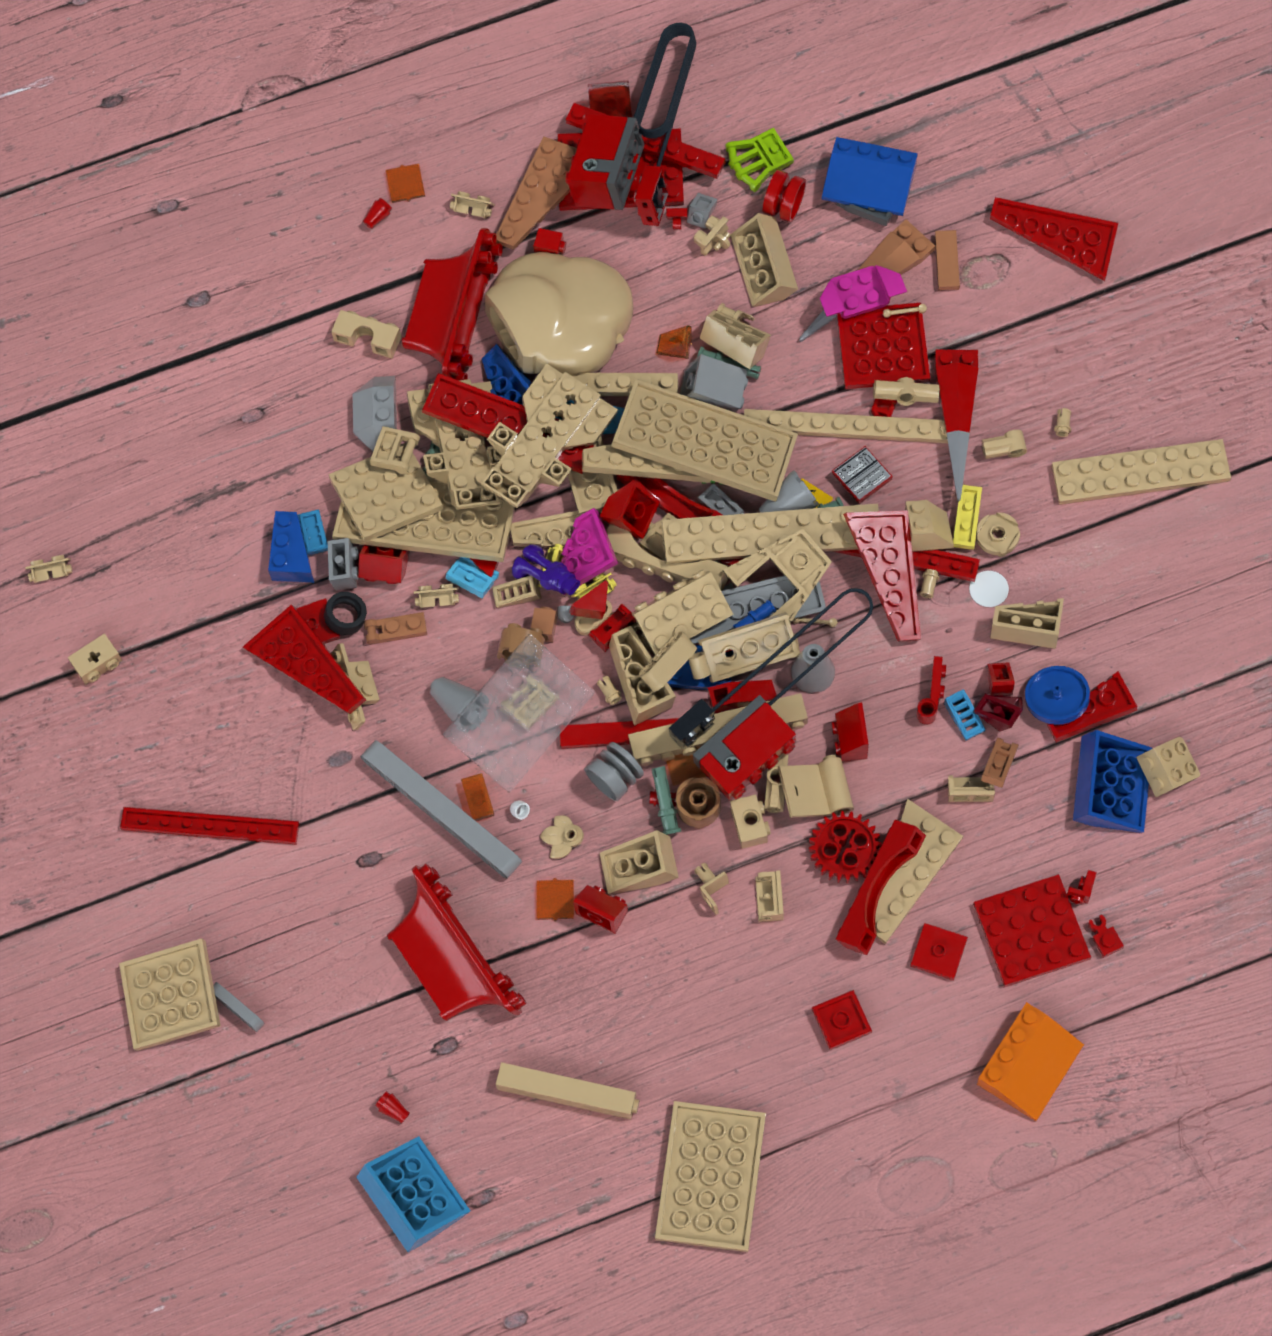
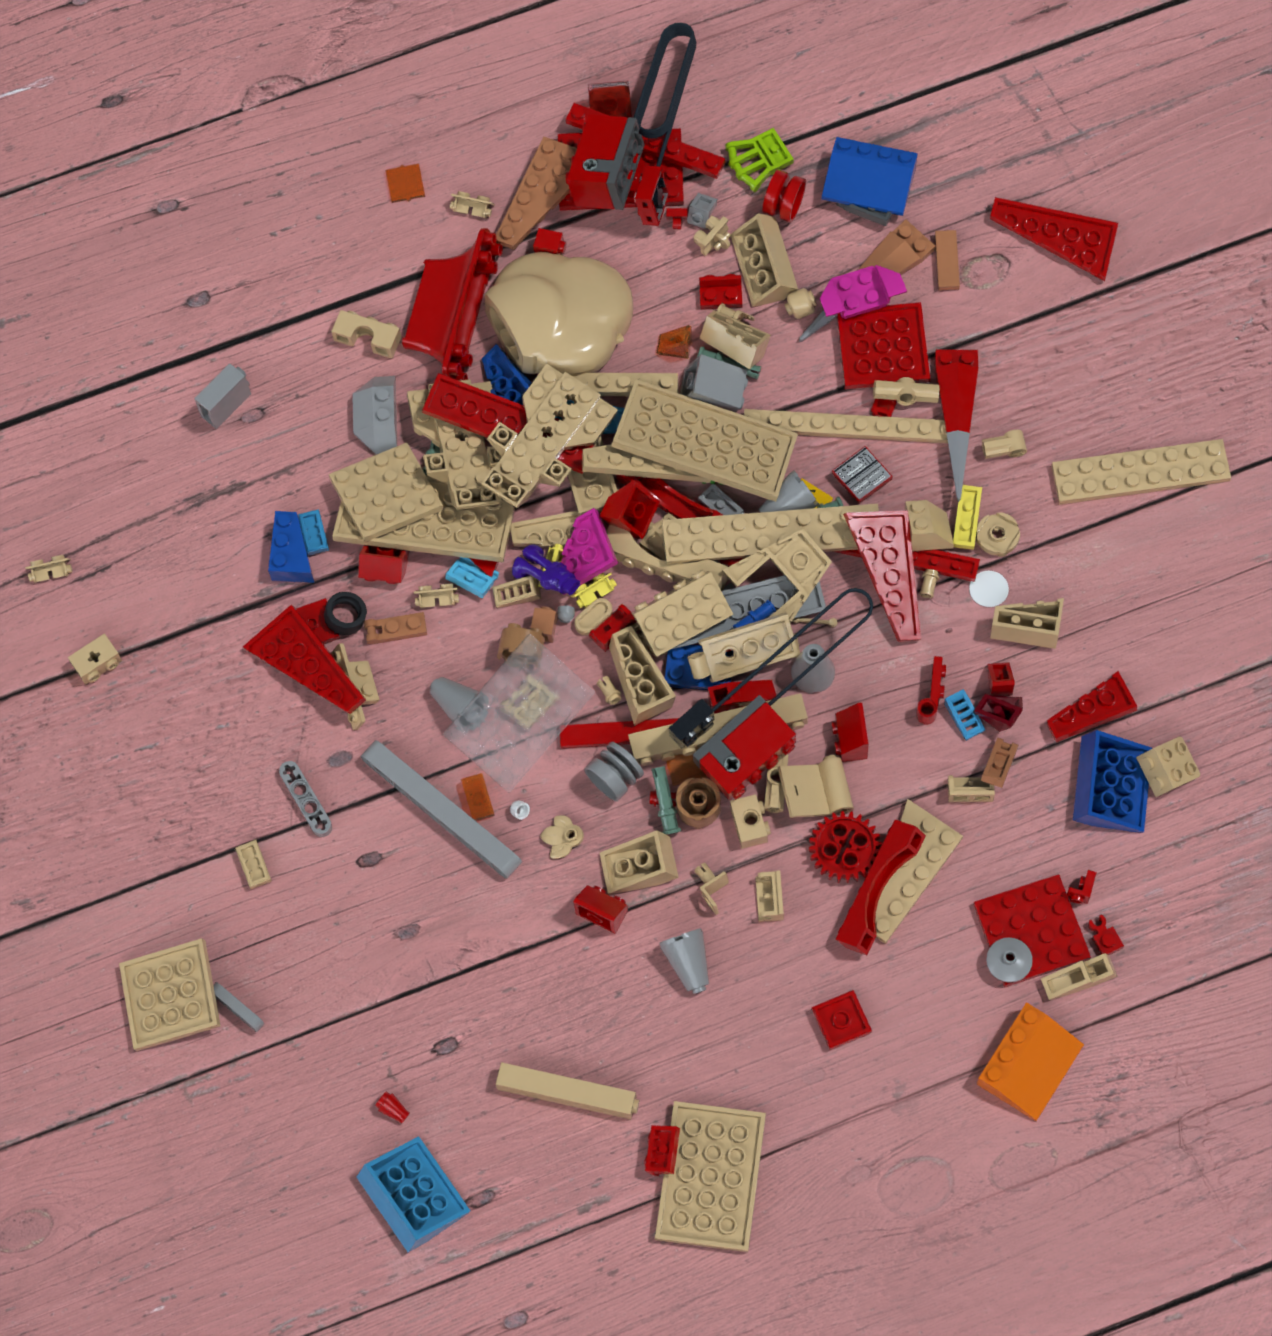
(210, 825): red tile -> none
(223, 395): none -> light grey brick
(253, 864): none -> tan plate
(306, 798): none -> light grey beam
(342, 564): light grey brick -> none
(377, 212): red cone -> none
(388, 446): tan plate -> none
(446, 955): red piece -> none
(555, 899): clear orange piece -> none
(591, 604): red slope -> none
(662, 1150): none -> red bracket
(667, 661): tan beam -> none
(688, 959): none -> light grey cone
(720, 290): none -> red bracket
(801, 303): none -> tan head
(922, 309): tan hinge -> none
(939, 951): red plate -> none
(1009, 970): none -> light grey dish
(1057, 695): blue piece -> none
(1063, 423): tan pin -> none
(1079, 977): none -> tan slope

